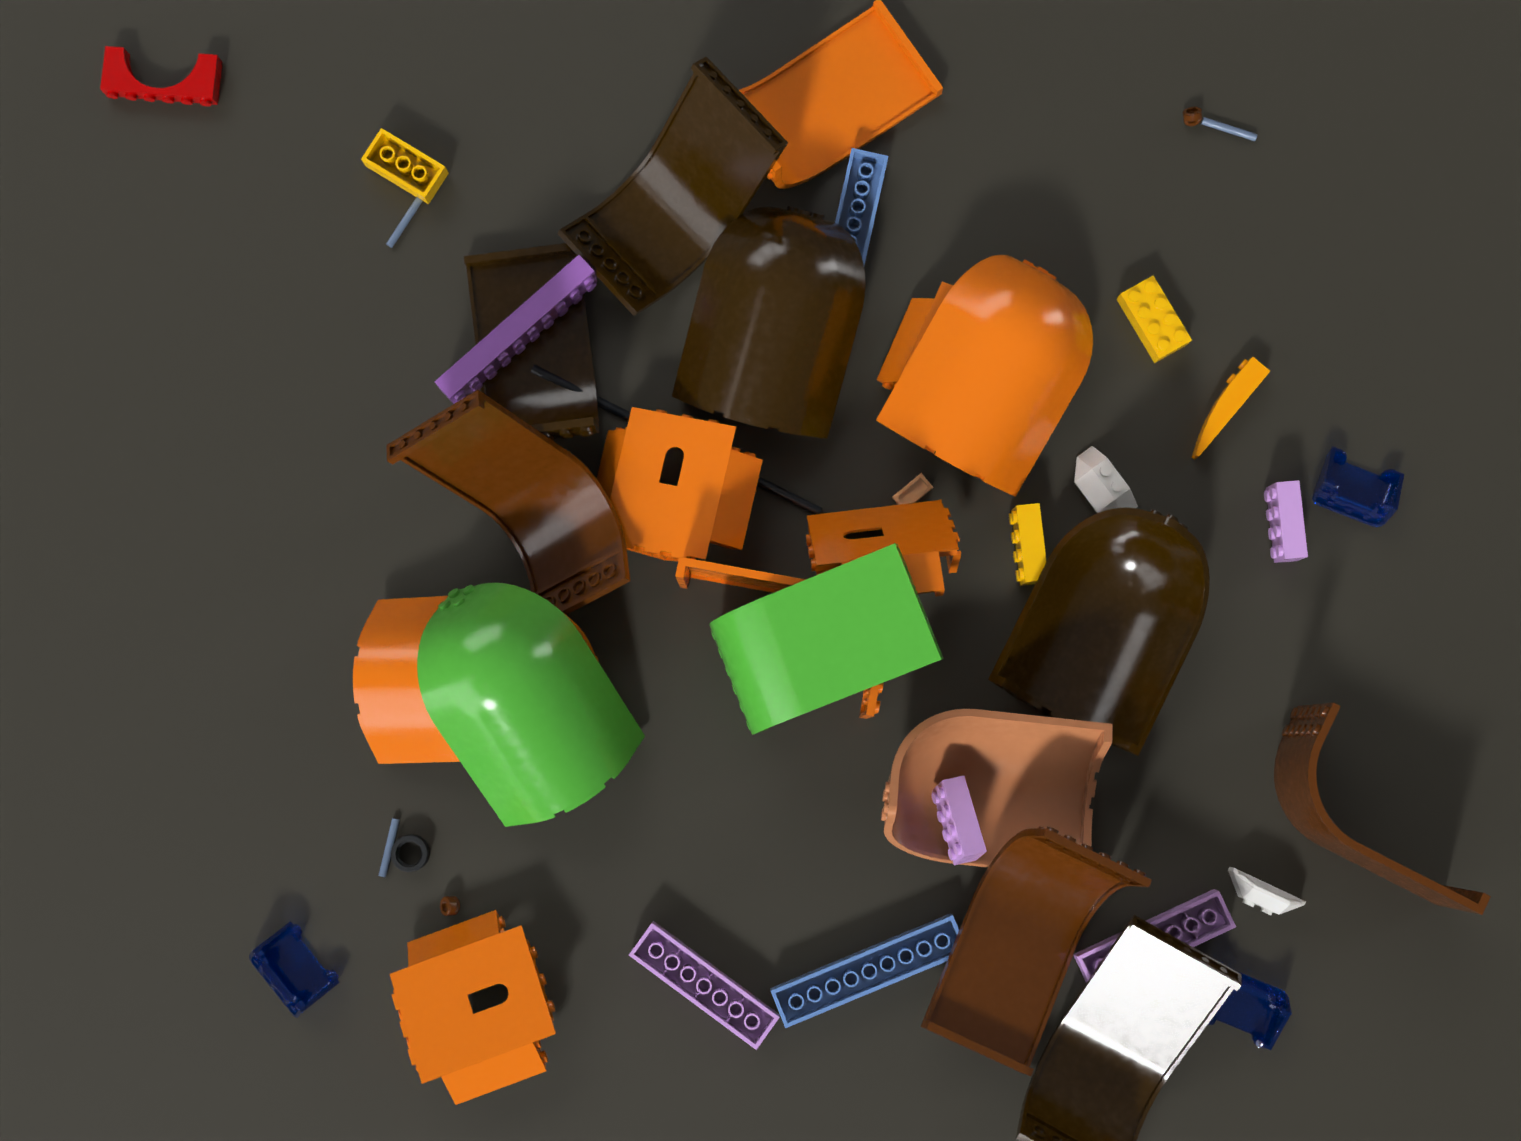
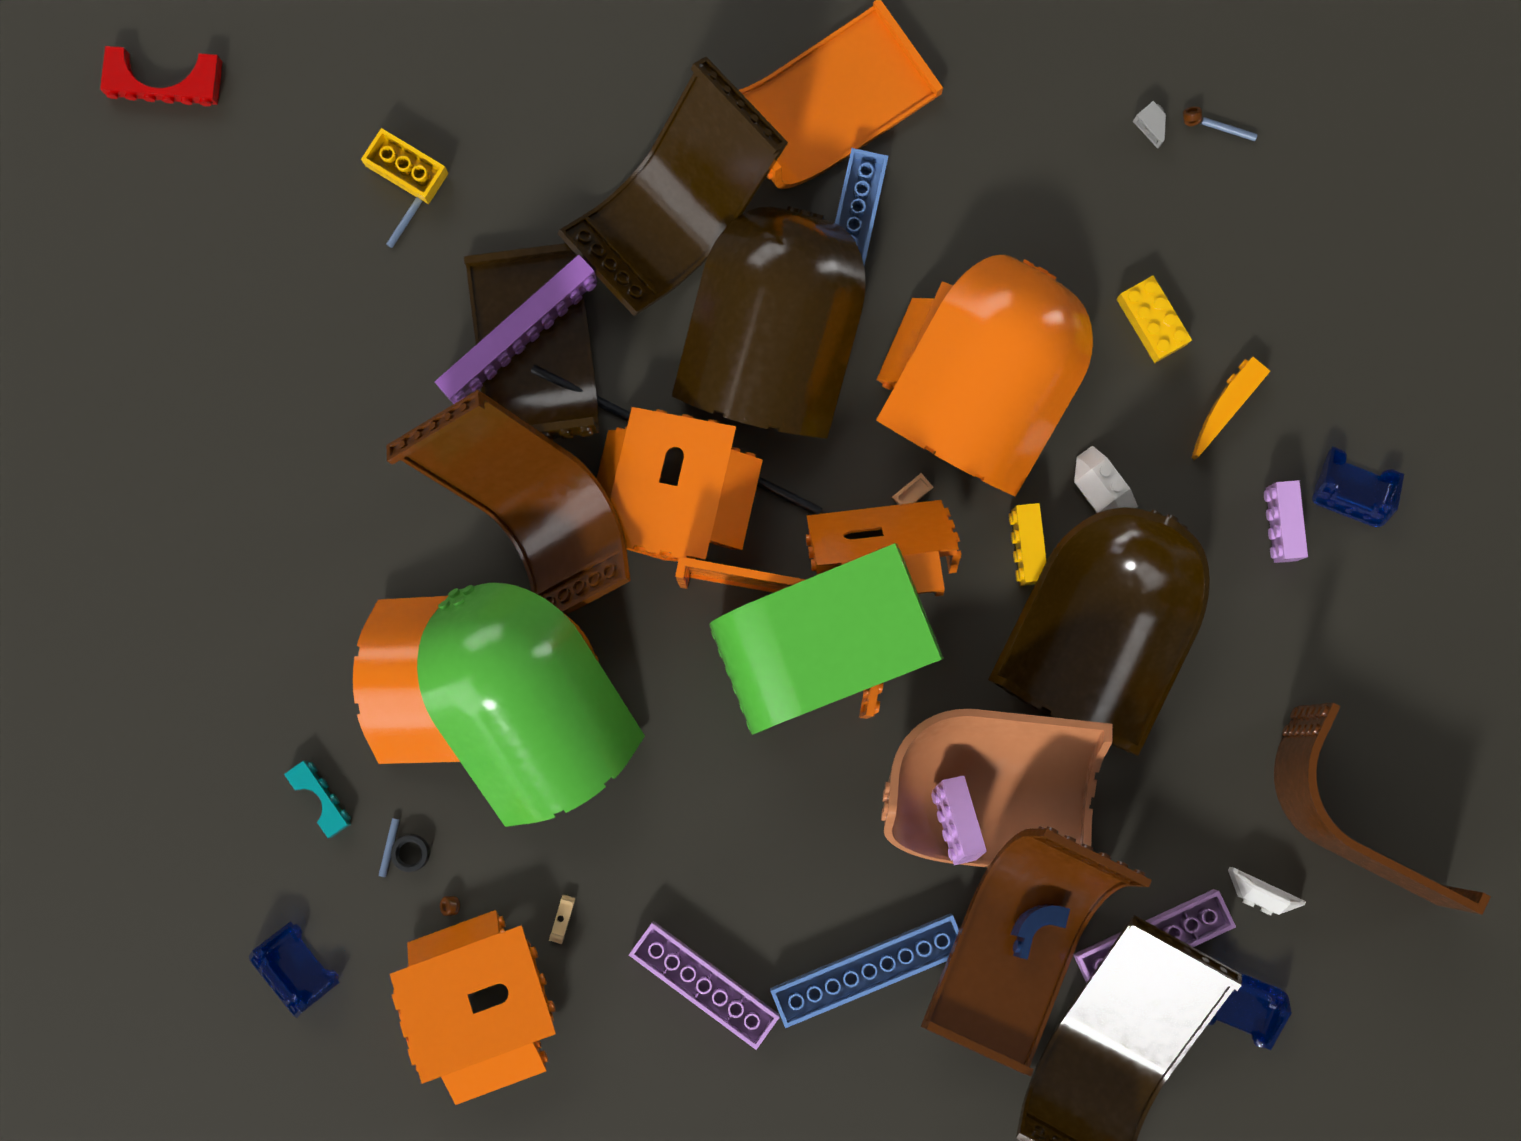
(332, 818): none -> teal arch
(565, 910): none -> tan piece
(1031, 921): none -> dark blue arch
(1152, 123): none -> light grey slope

